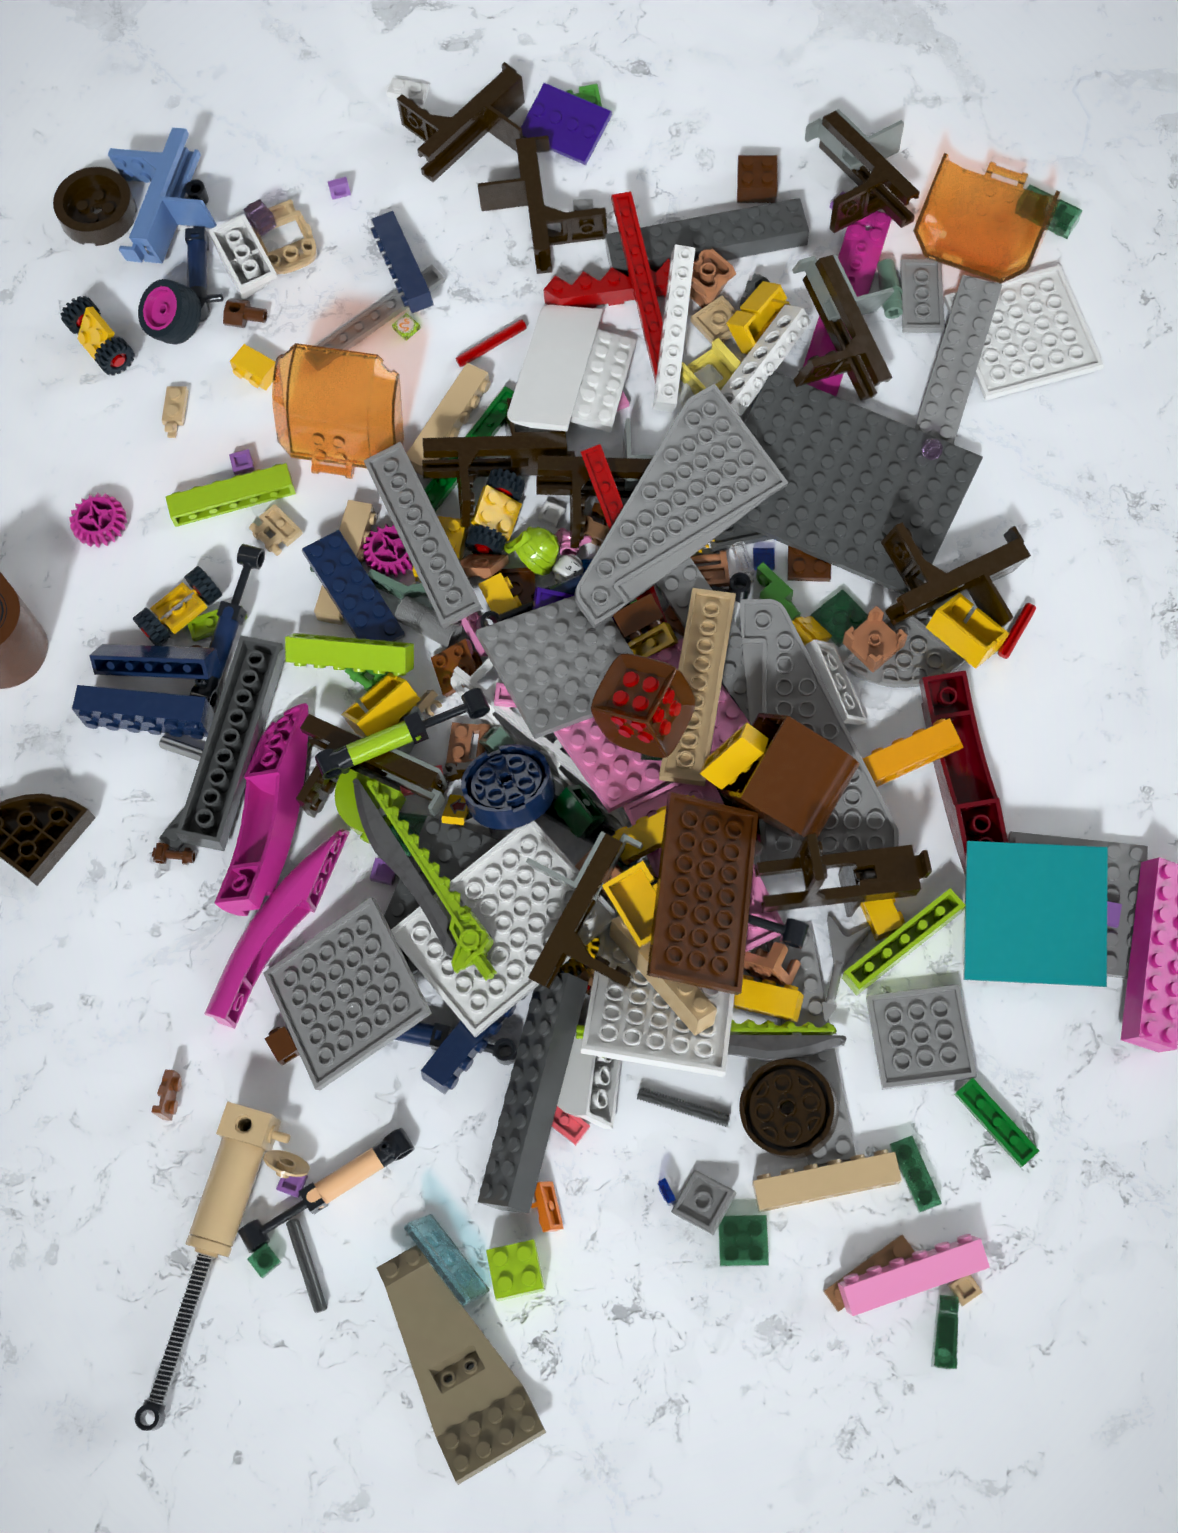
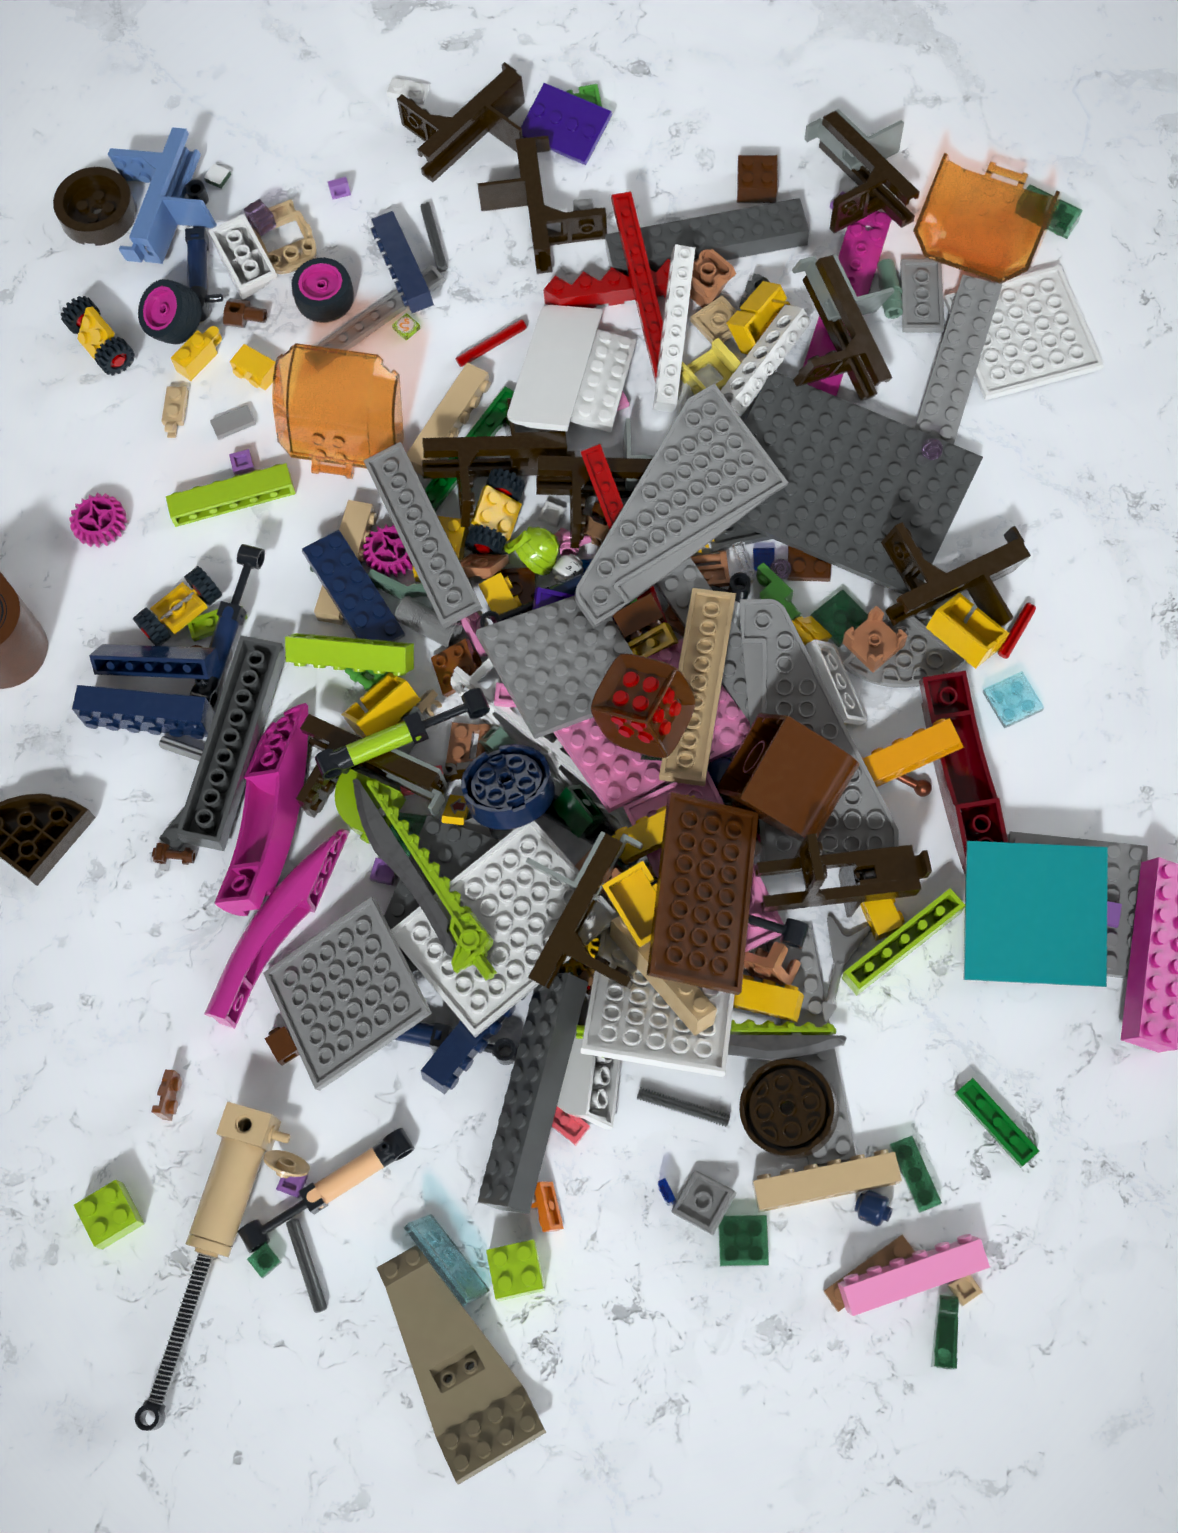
(108, 1214): none -> lime brick
(196, 352): none -> yellow brick
(217, 176): none -> white tile
(232, 422): none -> light grey tile
(280, 524): tan plate -> none
(322, 290): none -> black wheel
(433, 237): none -> dark grey axle
(734, 756): yellow brick -> none
(781, 568): none -> clear purple plate
(873, 1208): none -> dark blue head
(920, 1037): light grey plate -> none
(921, 787): none -> copper bar
(1013, 699): none -> clear light blue plate

